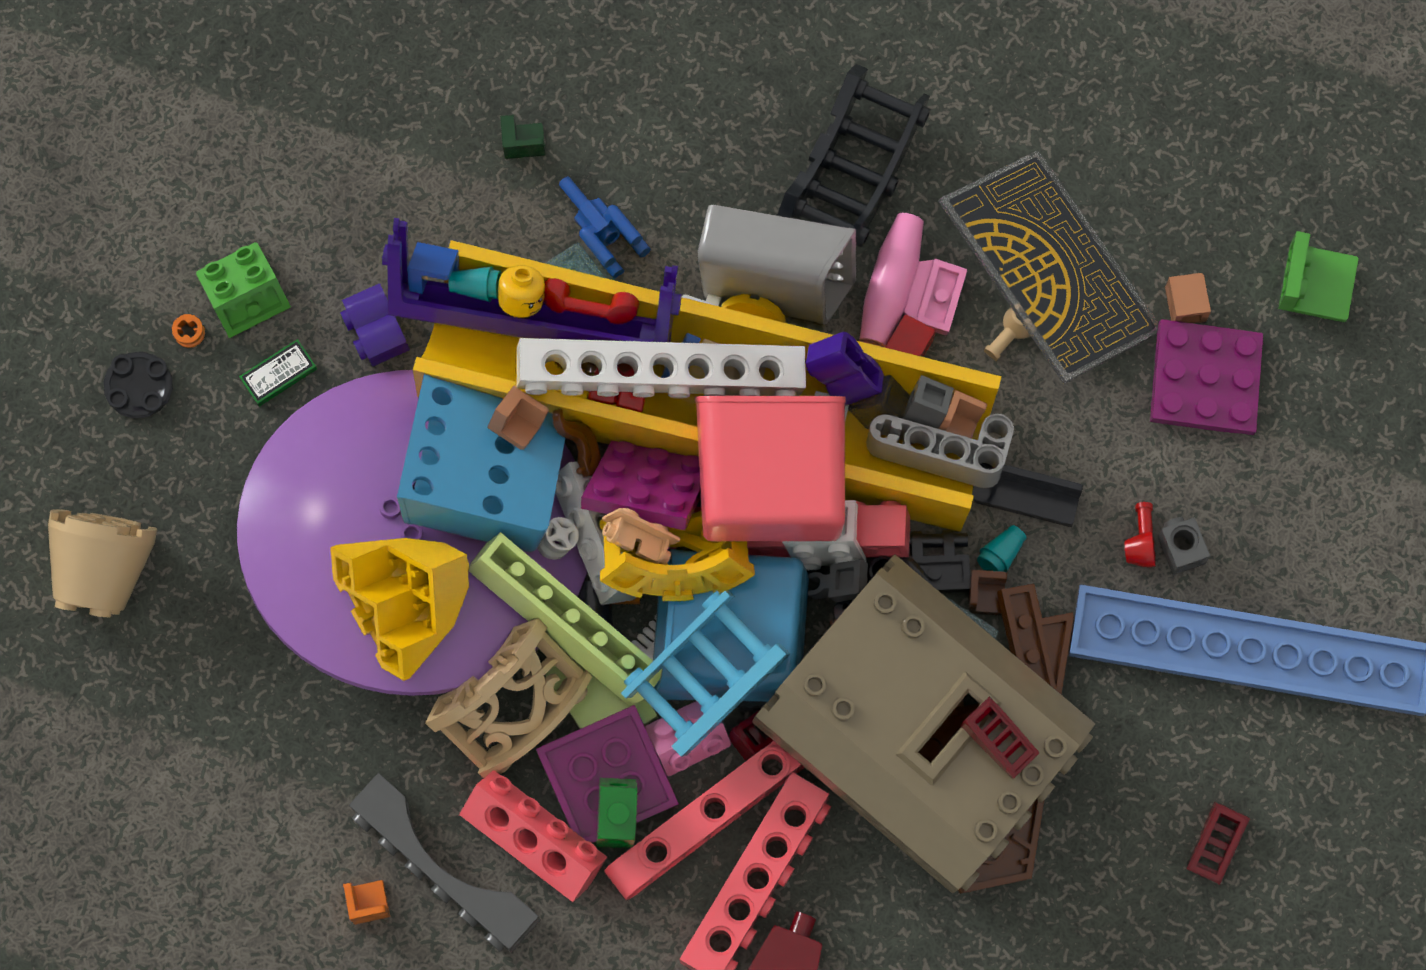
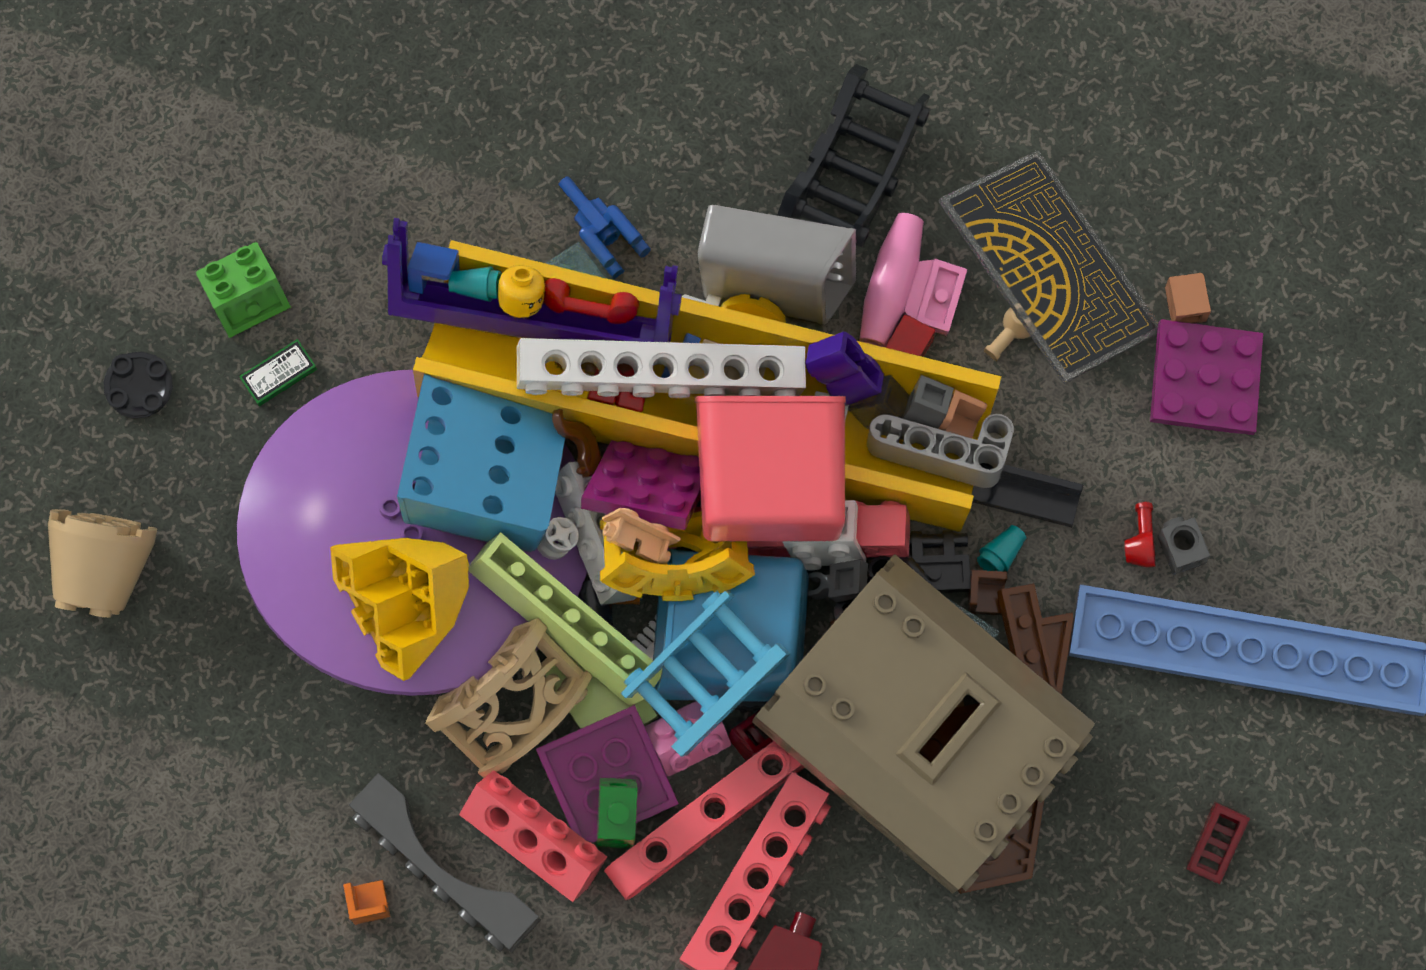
(190, 320): orange bush -> none
(377, 331): dark purple brick -> none
(518, 418): nougat panel -> none
(521, 140): dark green panel -> none
(981, 737): dark red slope -> none
(1317, 280): bright green bracket -> none

